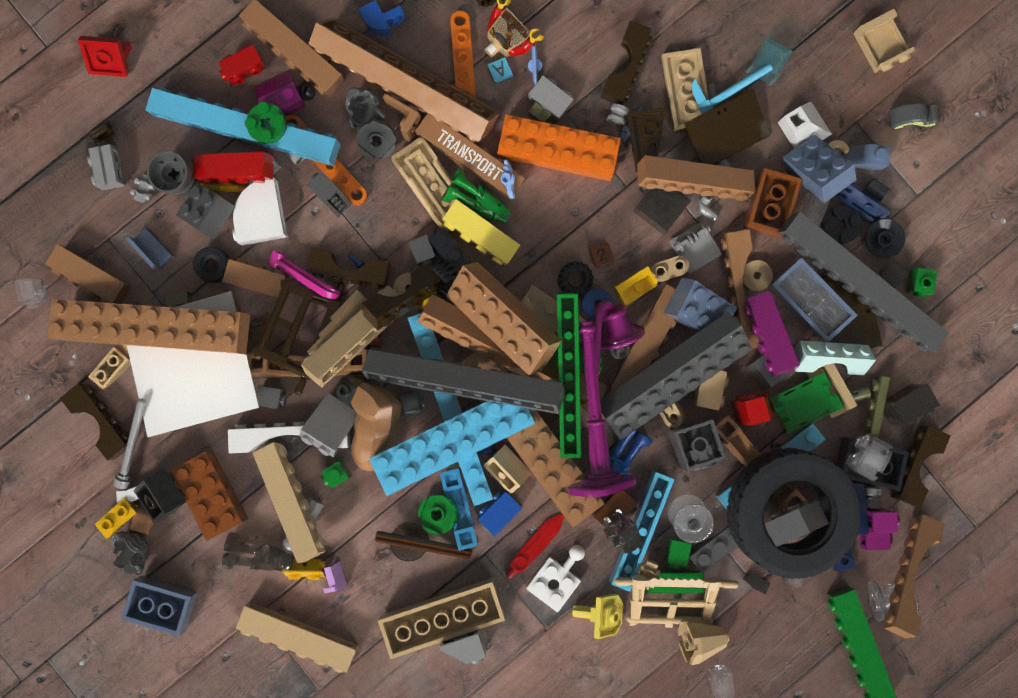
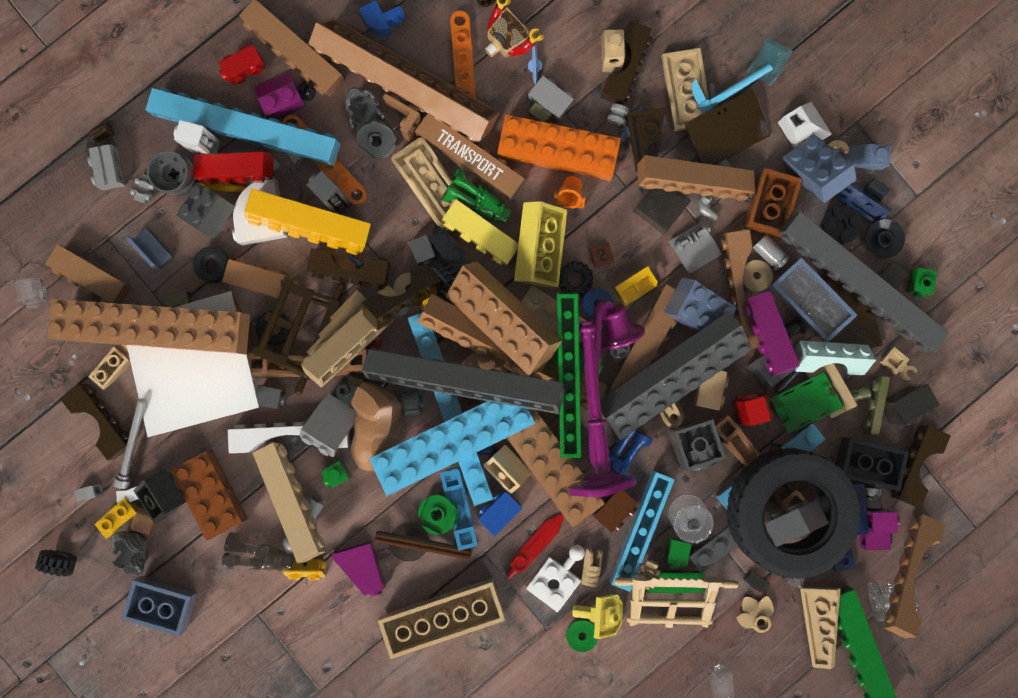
(56, 562): none -> black tyre
(88, 492): none -> light grey piece
(105, 55): red bracket -> none
(196, 138): none -> white brick
(255, 122): green plate -> none
(274, 340): none -> black tyre
(279, 261): dark pink piece -> none
(297, 637): tan brick -> none
(306, 221): none -> yellow brick
(335, 578): lavender tile -> none
(362, 567): none -> magenta slope
(466, 648): light grey slope -> none
(500, 70): medium azure tile -> none
(508, 179): light blue piece -> none
(540, 244): none -> light yellow brick
(570, 194): none -> orange piece
(581, 644): none -> green piece
(591, 568): none -> tan hinge
(612, 48): none -> tan torso
(622, 531): clear smoke brick -> none
(670, 268): tan plate -> none
(701, 640): tan cone -> none
(754, 611): none -> tan plate
(771, 252): none -> light grey piece
(786, 381): none -> black piece
(794, 327): none -> black bush
(821, 621): none -> tan wing
(870, 456): clear brick -> none
(883, 42): tan panel -> none
(896, 362): none -> tan plate
(913, 114): dark grey animal -> none

